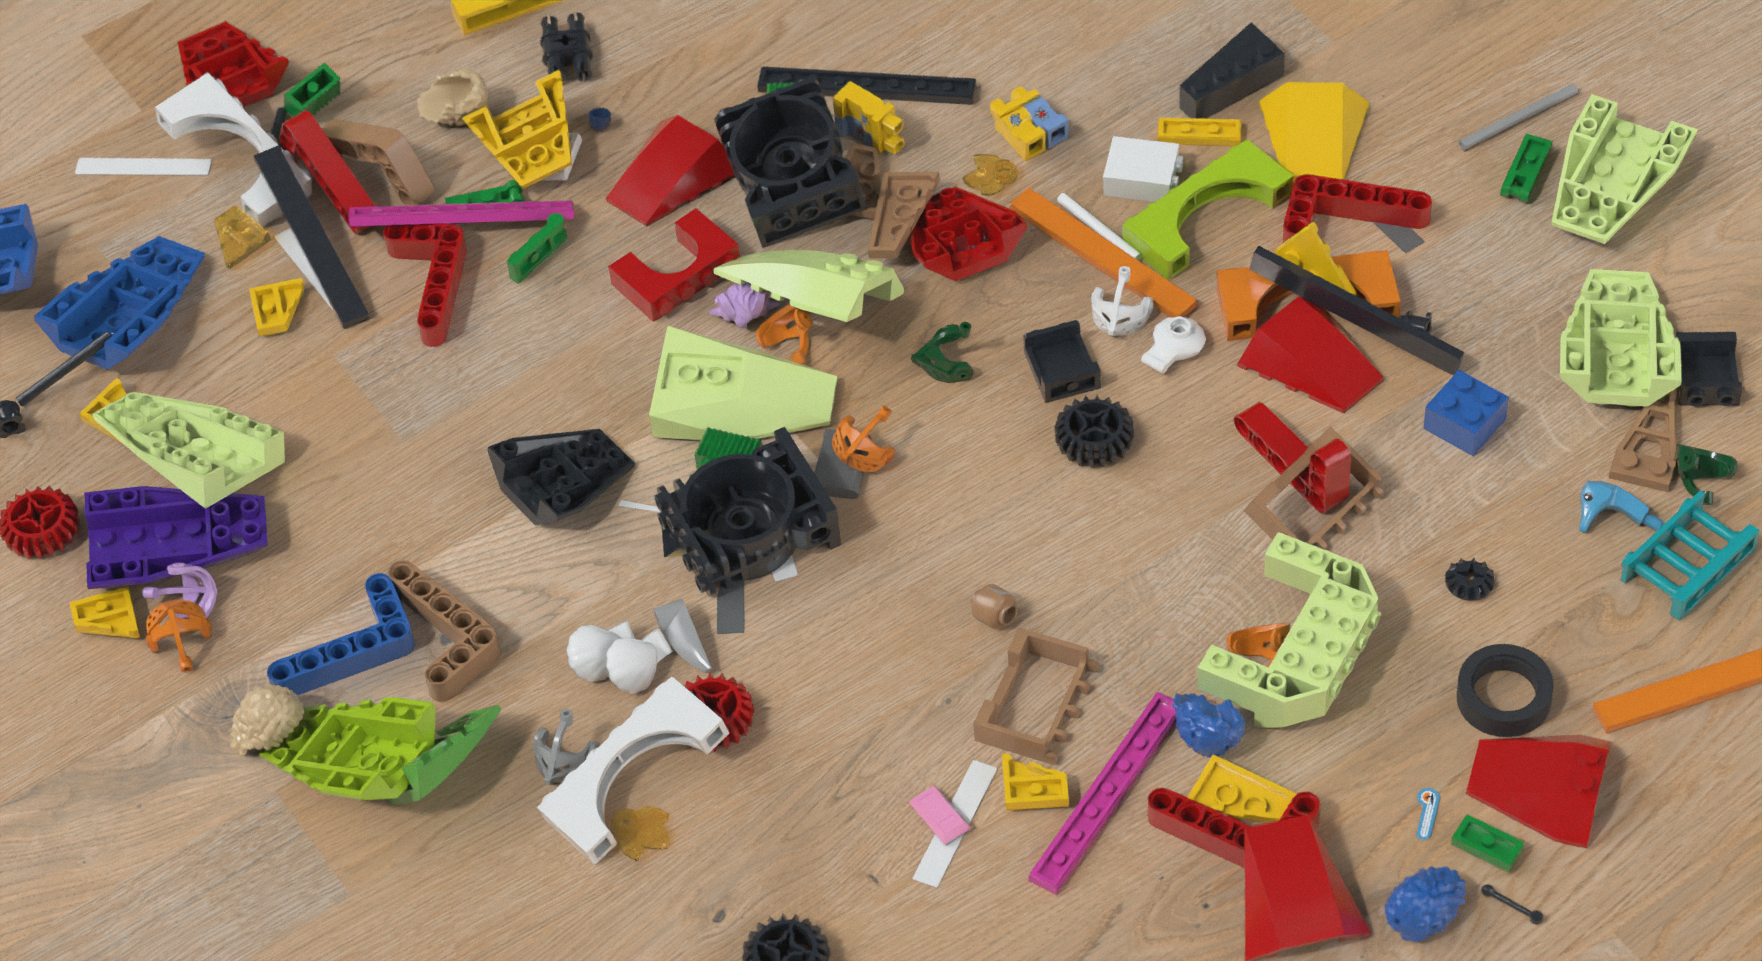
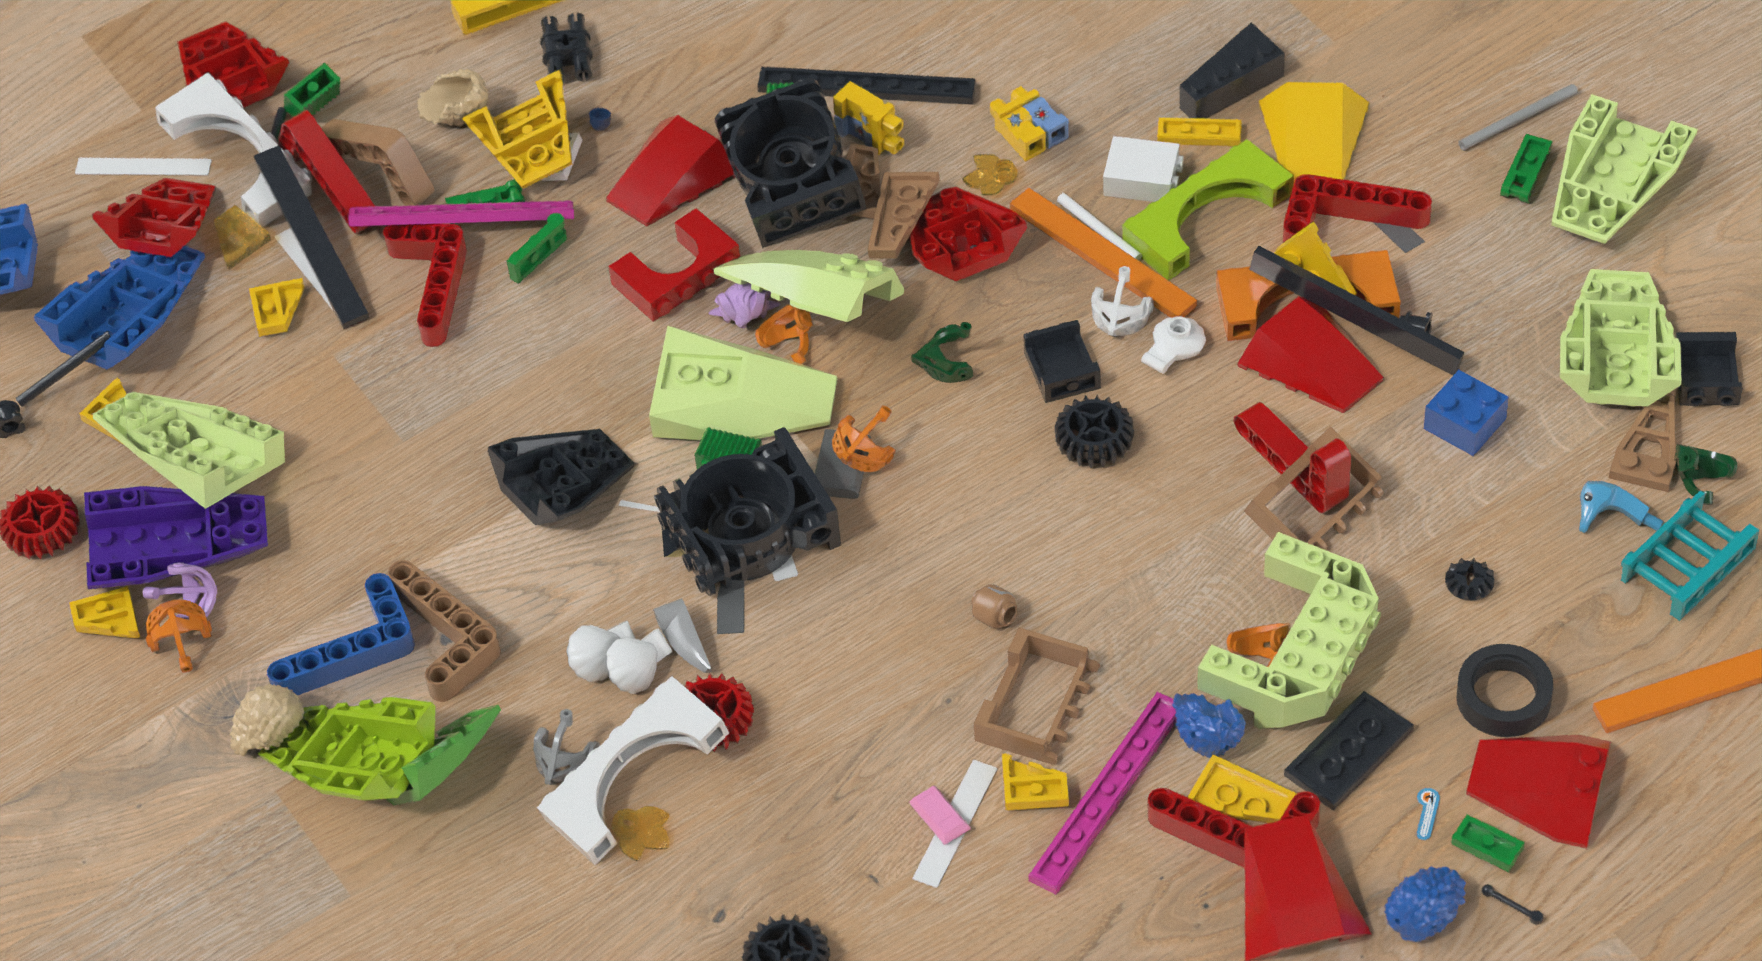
(159, 218): none -> red wedge
(1348, 750): none -> black tile

